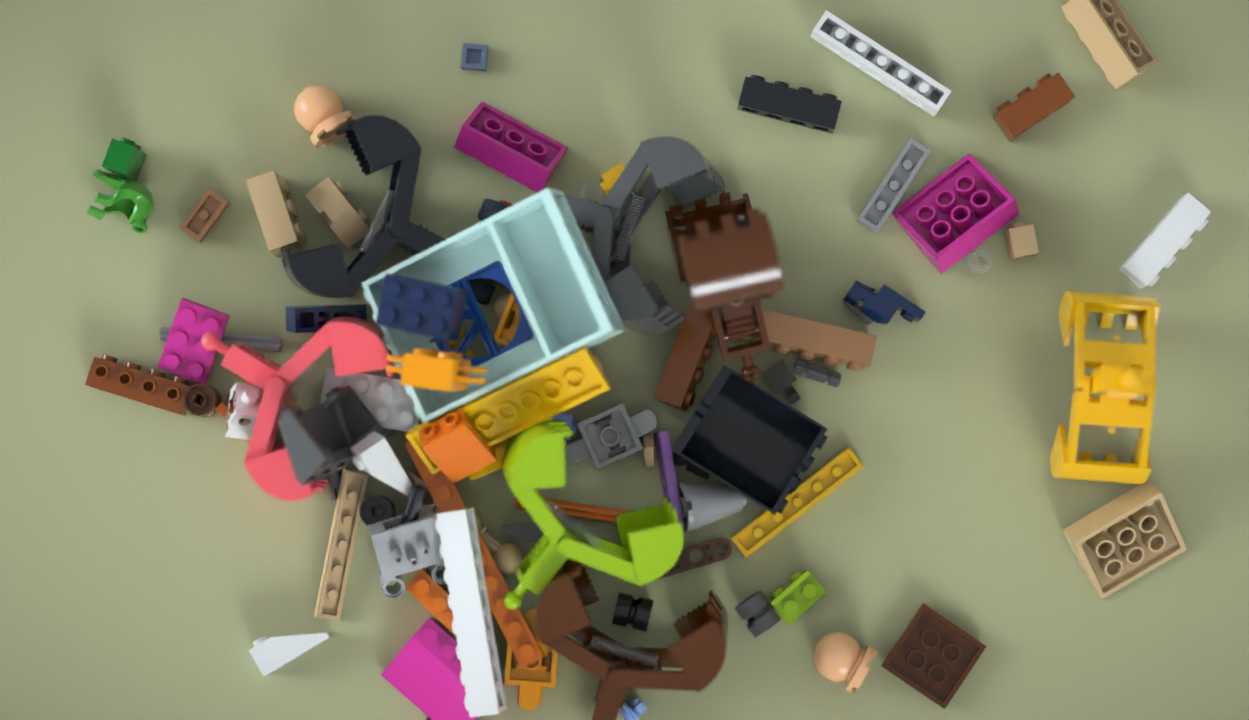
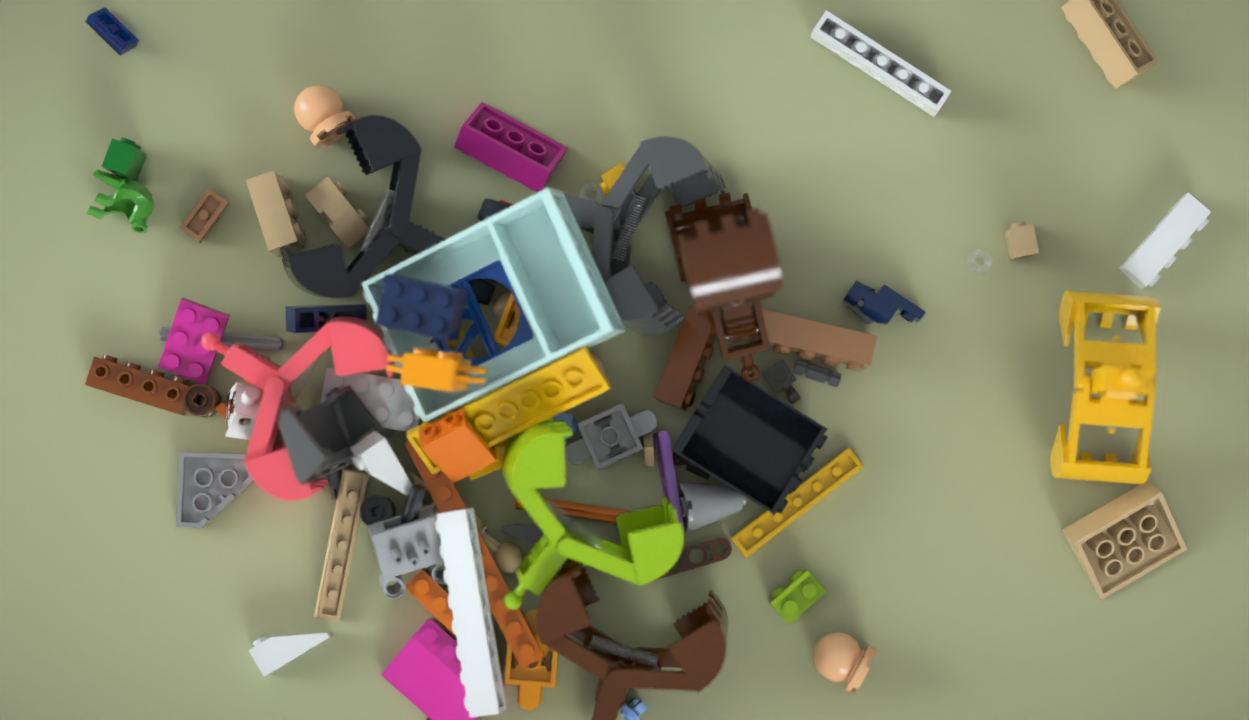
(112, 31): none -> clear blue plate
(208, 485): none -> light grey plate
(474, 57): sand blue tile -> none
(632, 611): black wheel -> none
(757, 613): dark grey wheel -> none
(789, 104): black brick -> none
(893, 185): light grey plate -> none
(933, 656): reddish brown plate -> none
(956, 213): dark pink slope -> none
(1033, 105): dark orange brick -> none

